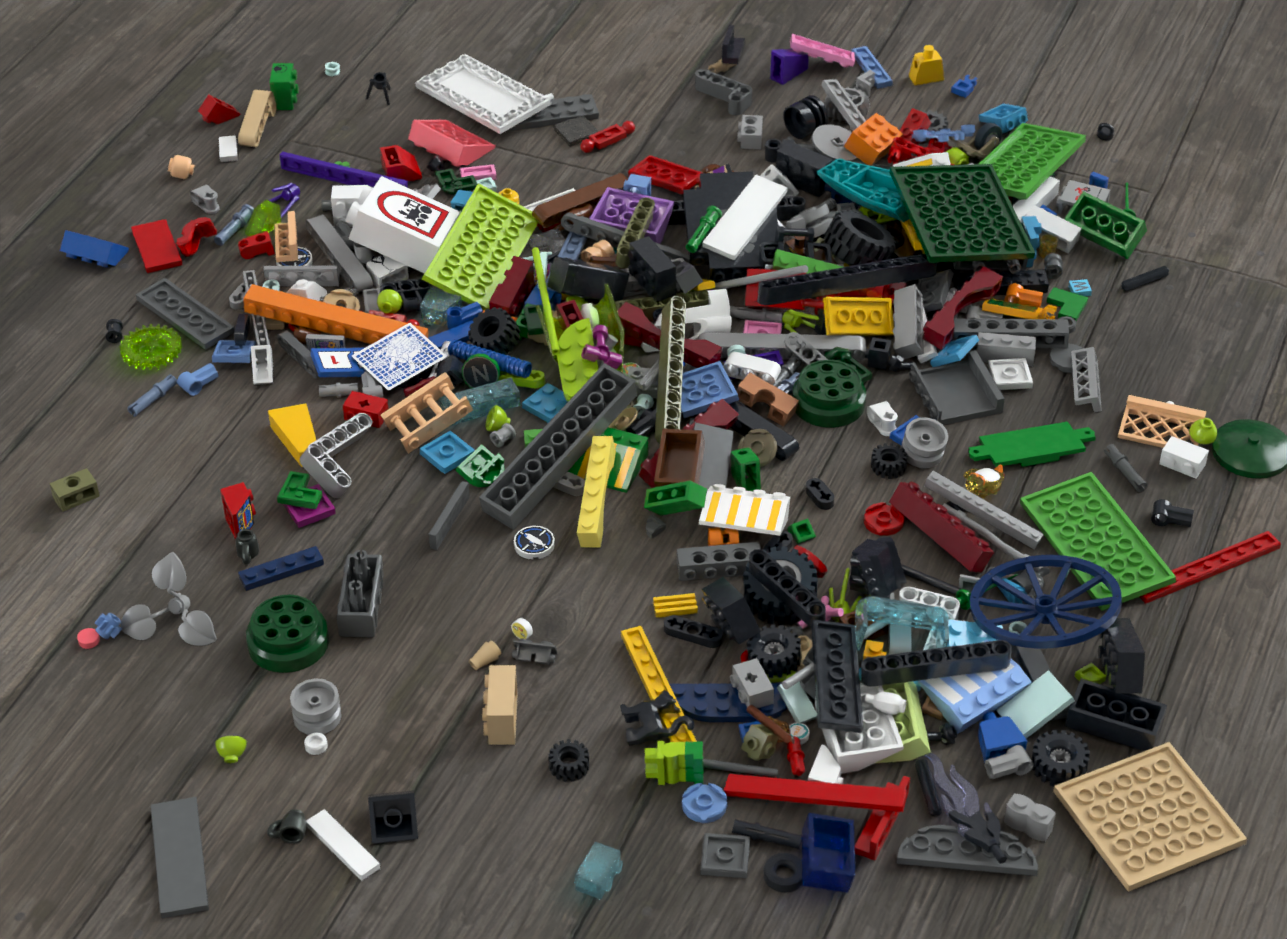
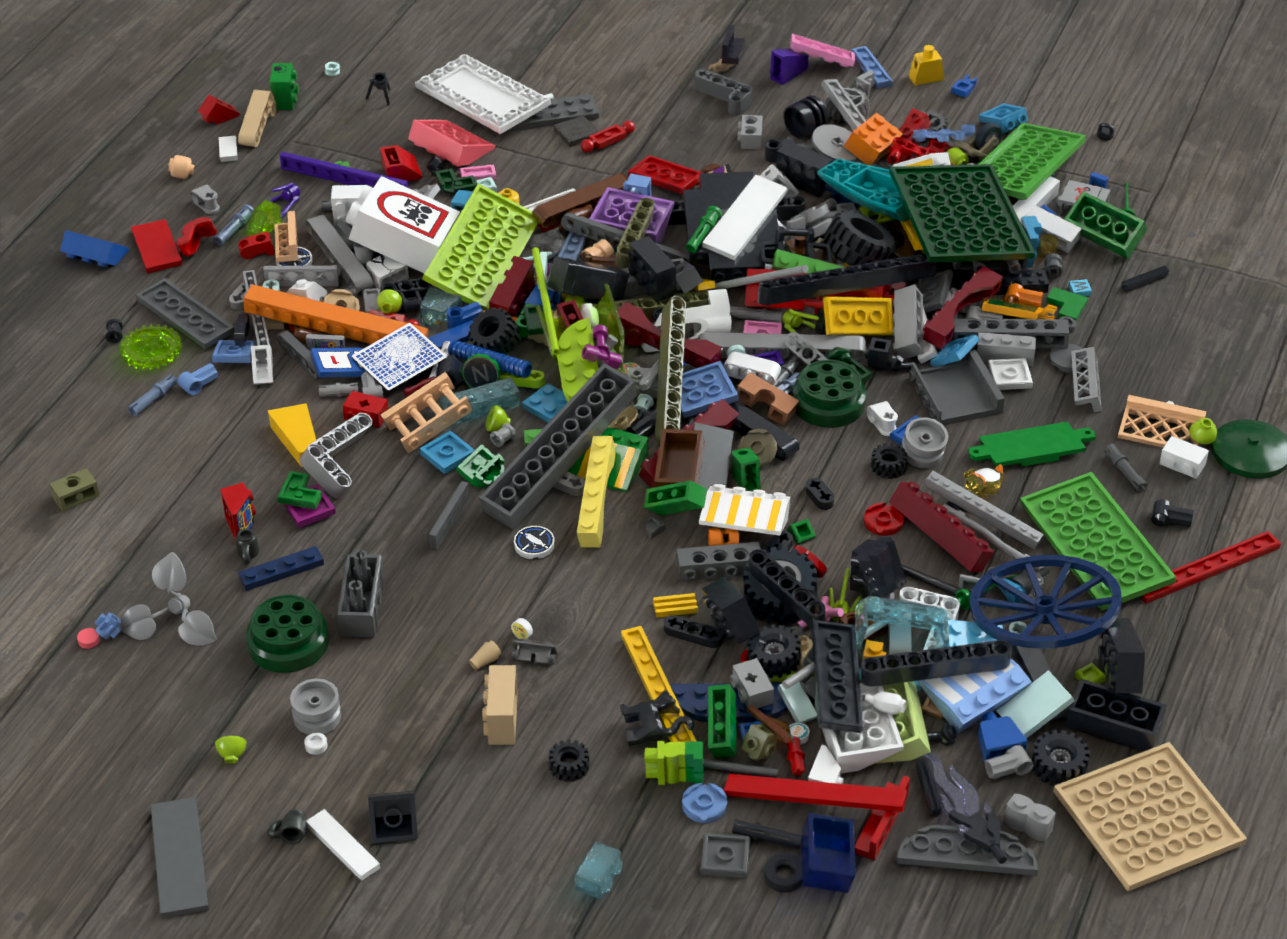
(722, 721): none -> green brick

